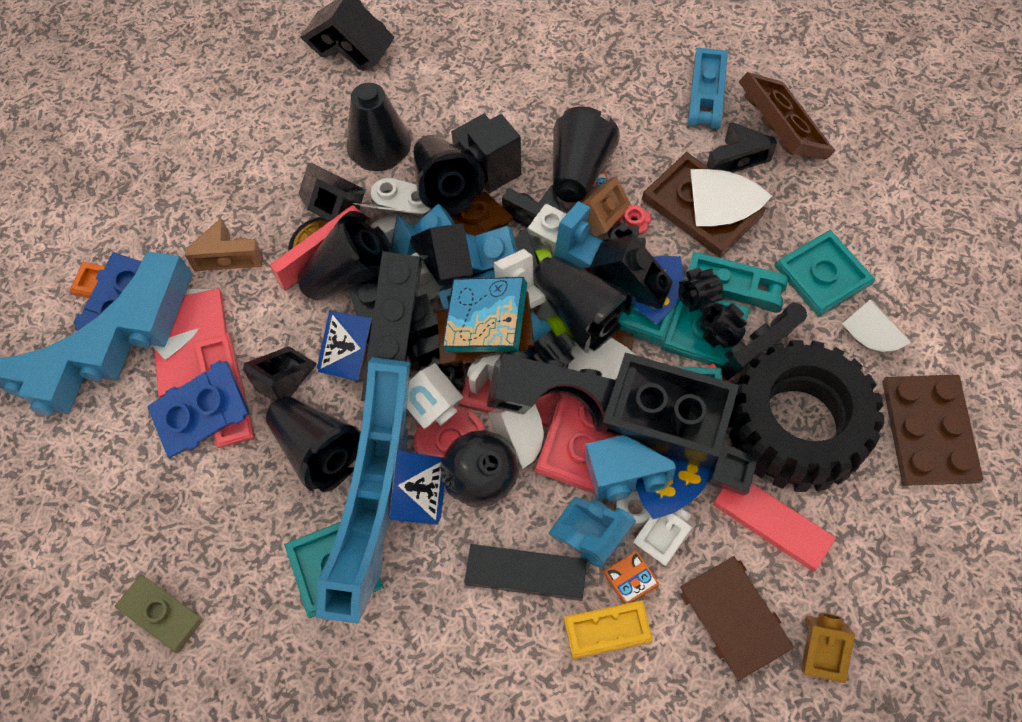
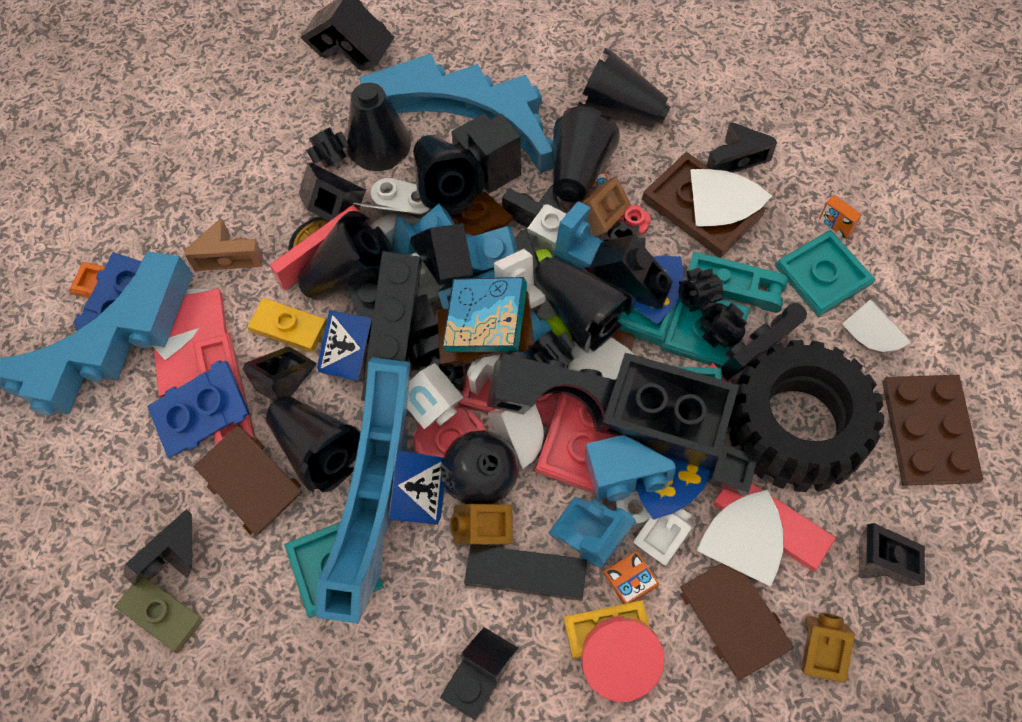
(172, 543): none -> black slope
(248, 480): none -> reddish brown piece
(287, 325): none -> yellow plate
(327, 147): none -> black gear
(468, 93): none -> dark azure arch
(478, 673): none -> black slope
(482, 524): none -> pearl gold bracket
(622, 659): none -> coral tile
(624, 93): none -> black cone
(708, 87): dark azure plate -> none
(747, 537): none -> white sticker
(785, 117): reddish brown plate -> none
(840, 216): none -> tile
(891, 555): none -> black slope

